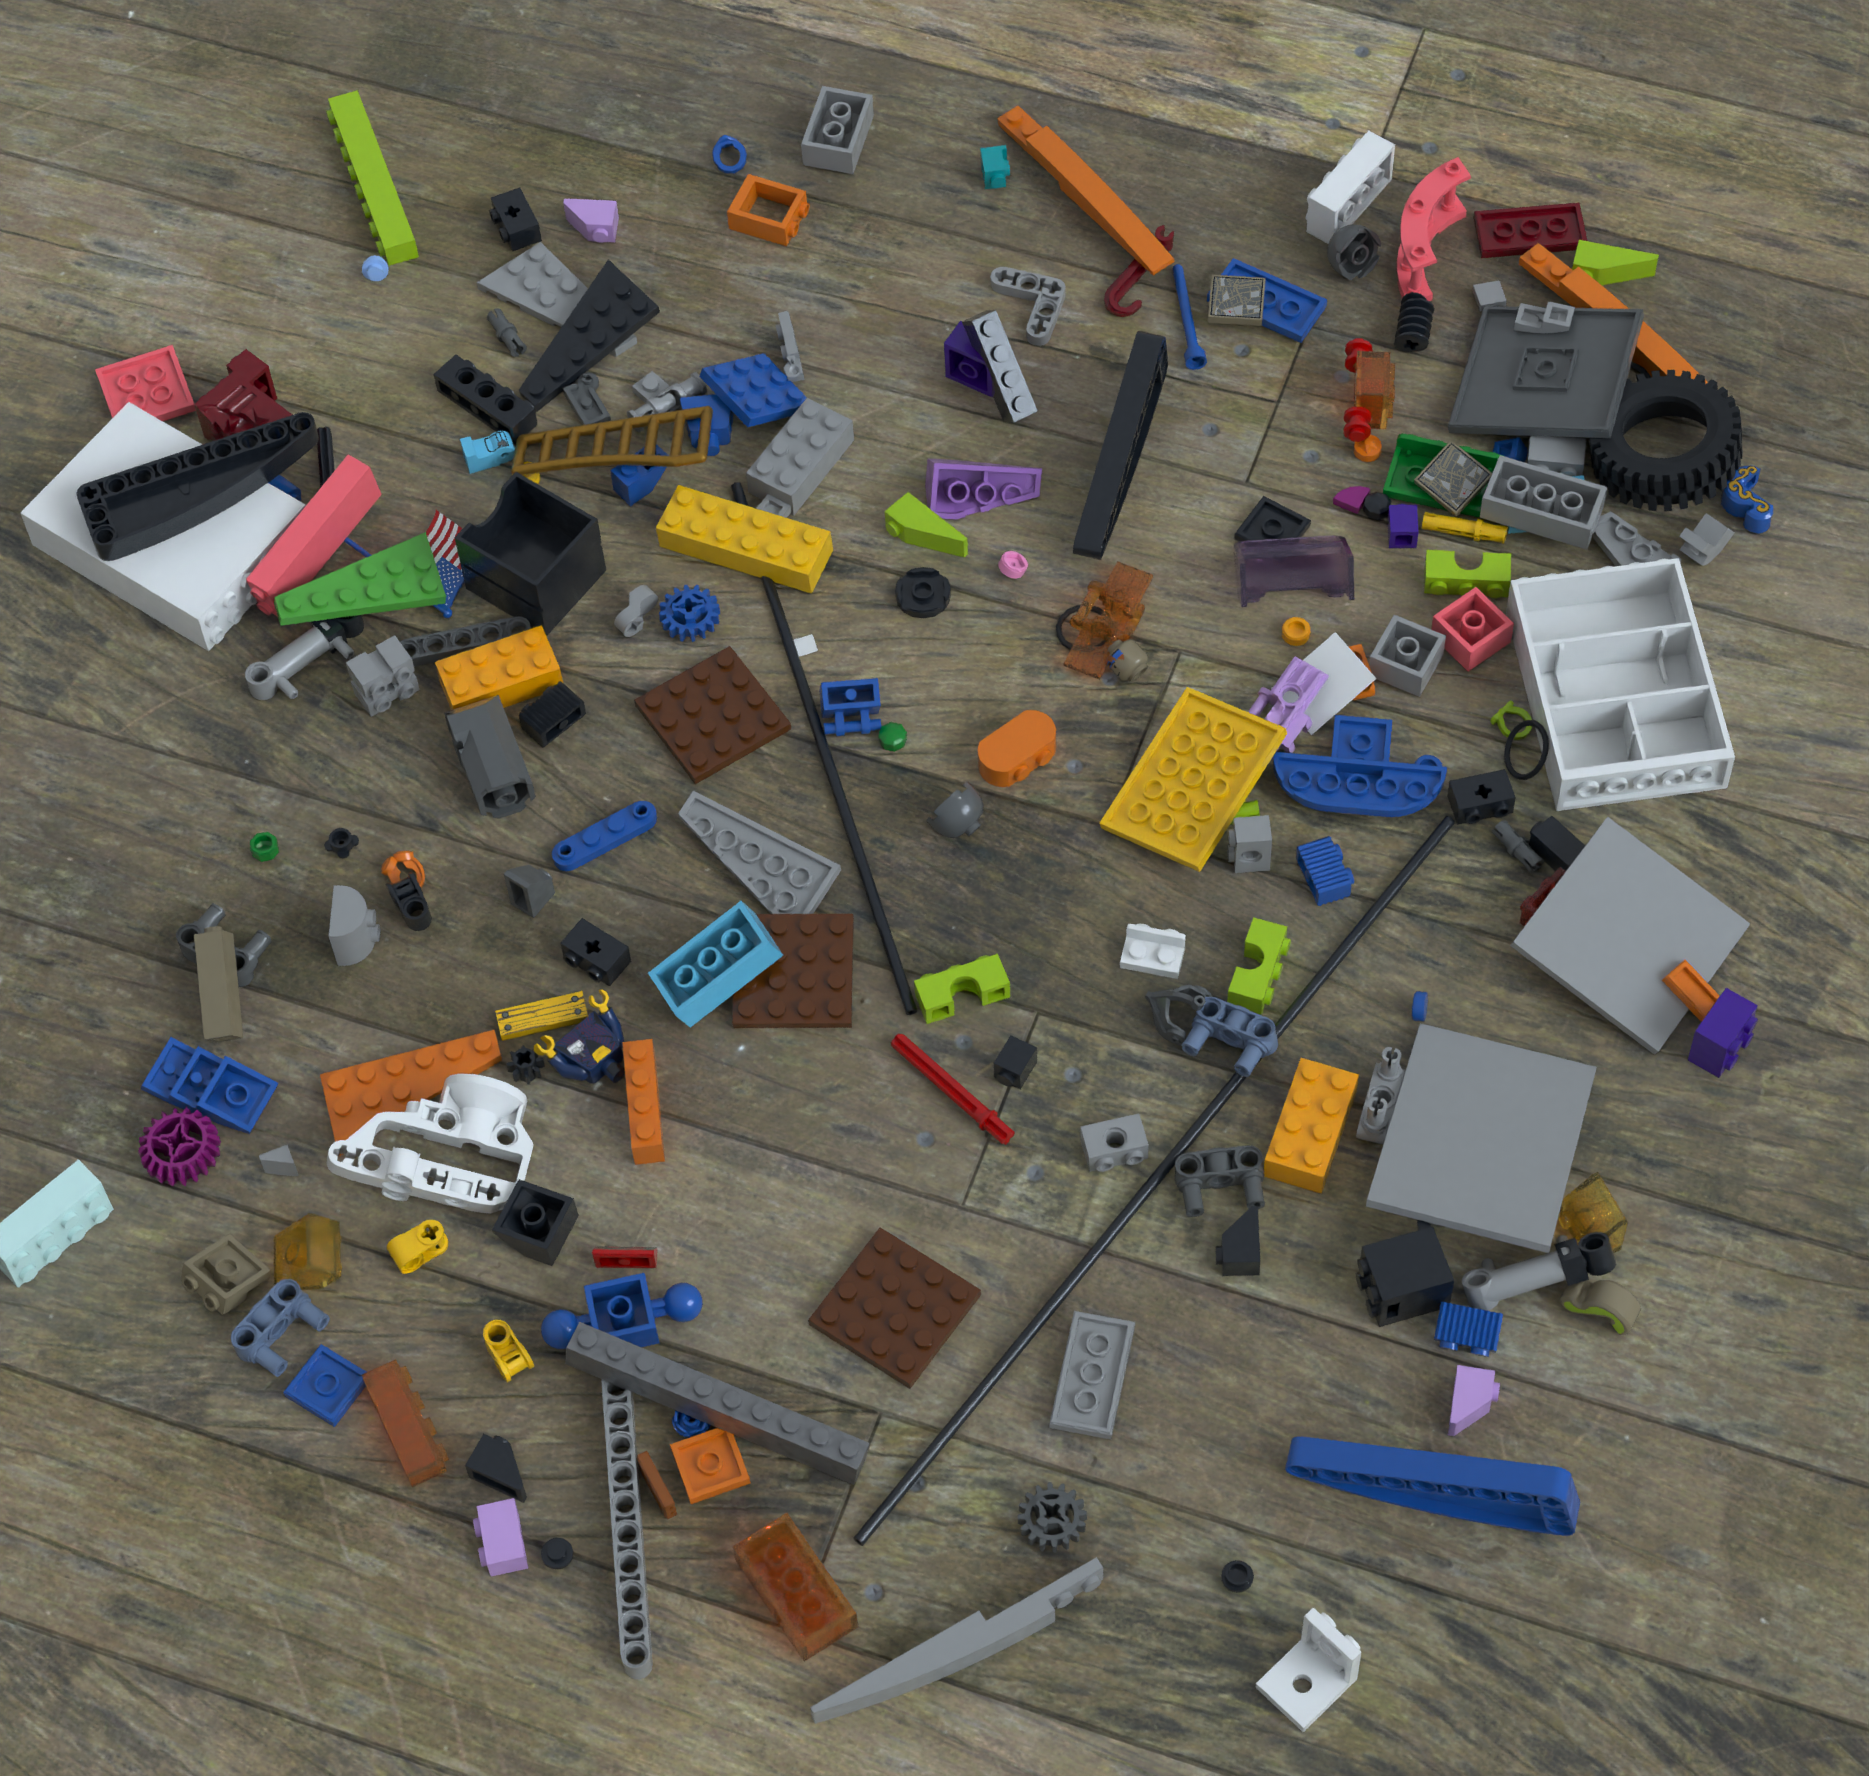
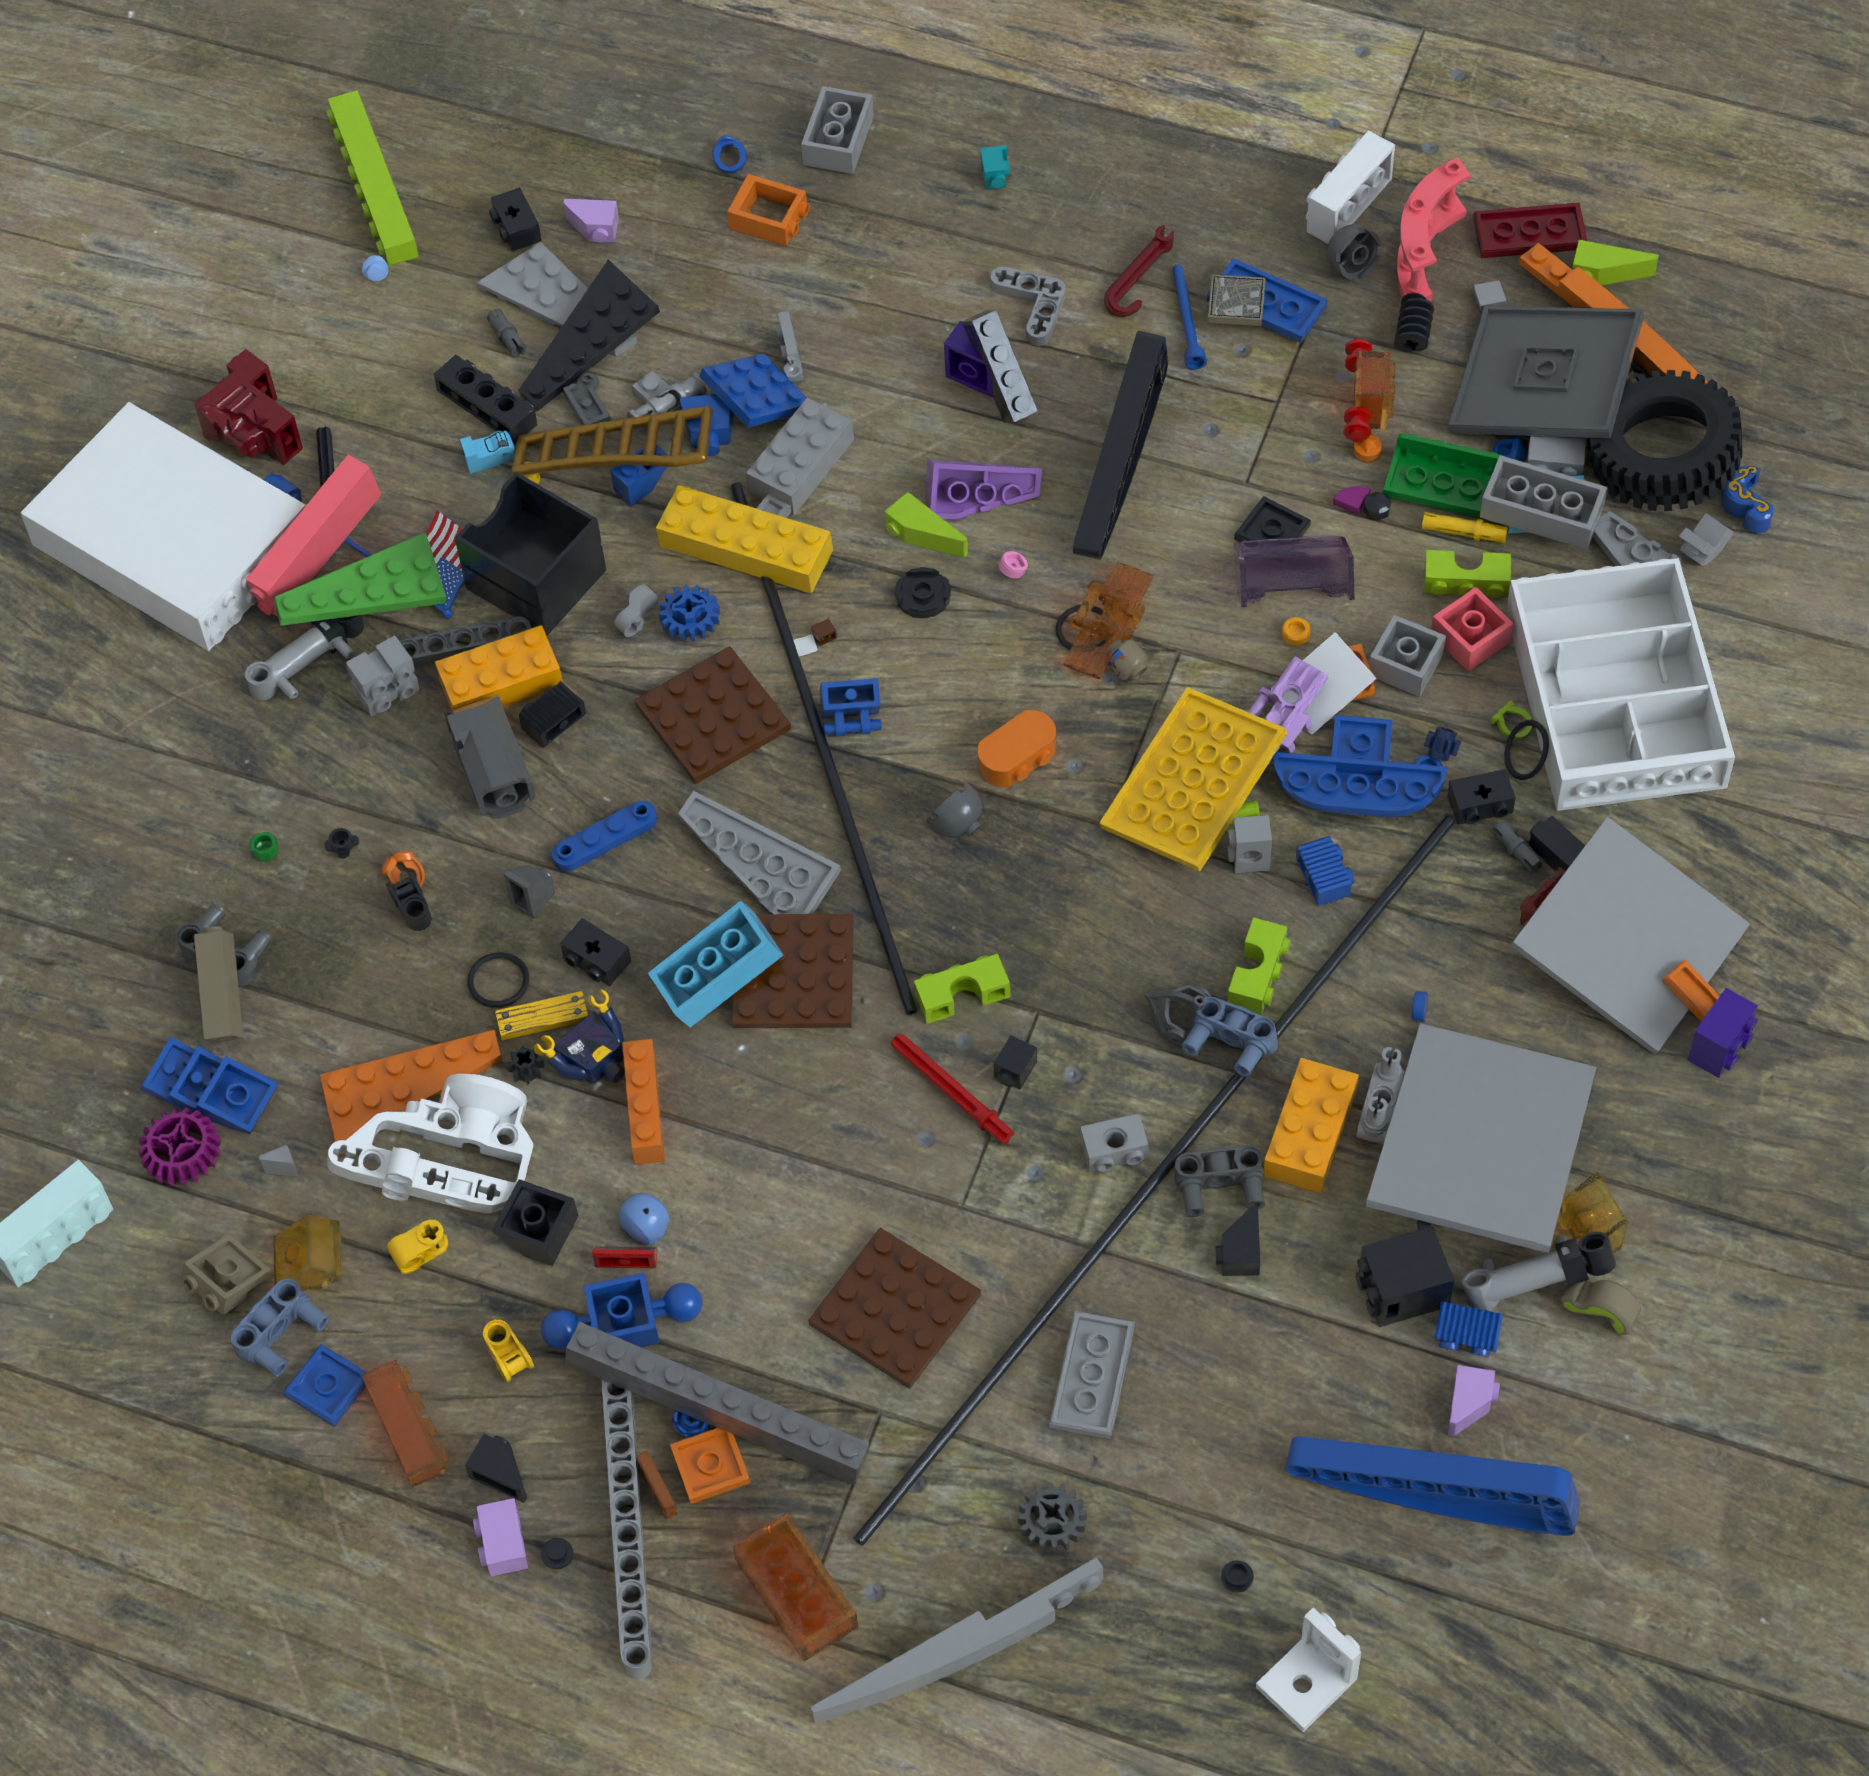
(149, 382): coral plate -> none
(189, 487): black beam -> none
(351, 926): light grey brick -> none
(517, 996): none -> black tyre
(641, 1226): none -> medium blue helmet
(824, 632): none -> reddish brown piece
(892, 736): green tile -> none
(1086, 189): orange slope -> none
(1153, 950): white bracket -> none
(1402, 526): dark purple brick -> none
(1442, 743): none -> dark blue gear
(1453, 478): tile -> none
(1544, 320): light grey slope -> none

